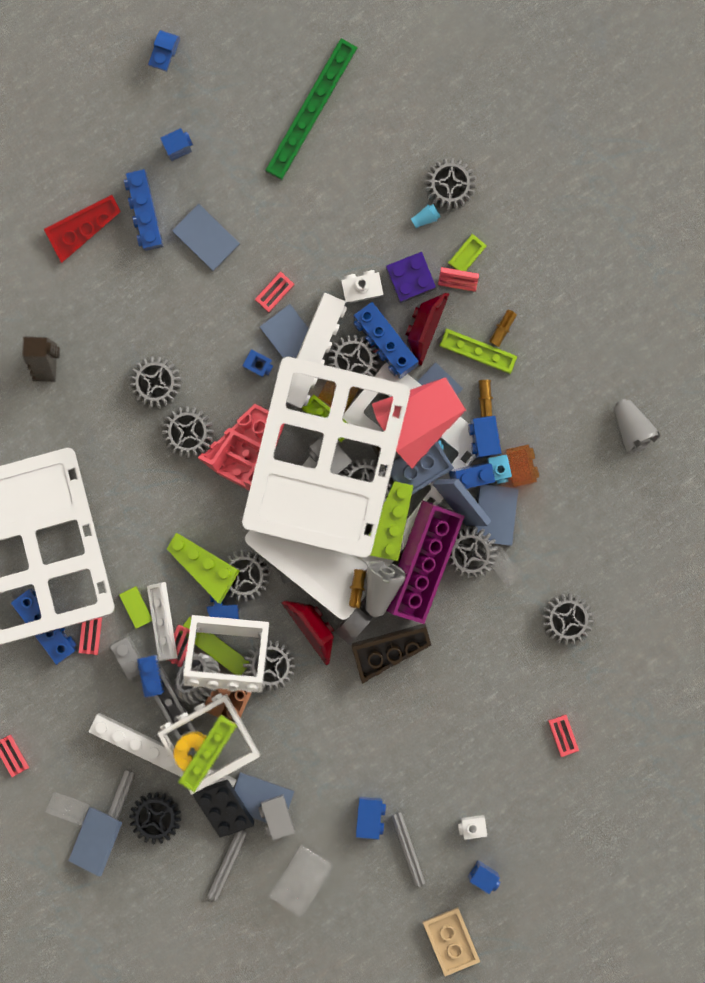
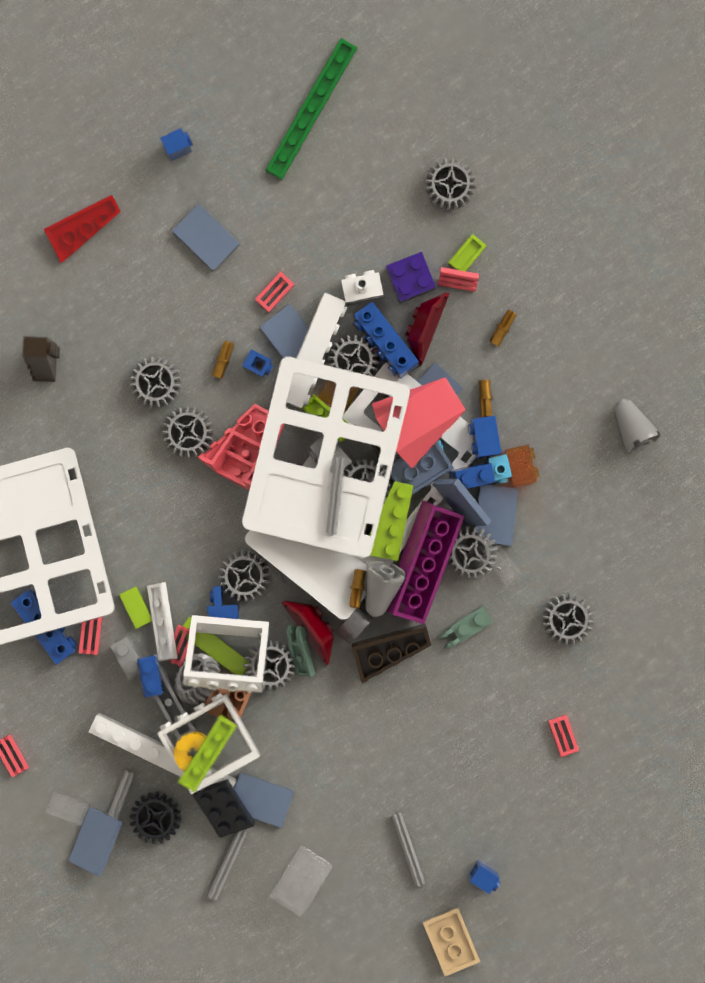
(145, 214): blue brick -> none
(164, 48): blue brick -> none
(209, 570): lime wing -> none
(223, 359): none -> pearl gold axle
(277, 817): light grey brick -> none
(300, 650): none -> sand green hinge
(335, 495): none -> light grey axle
(370, 817): blue brick -> none
(426, 216): medium azure cone -> none
(467, 626): none -> sand green hinge
(473, 827): white brick -> none
(478, 351): lime tile -> none

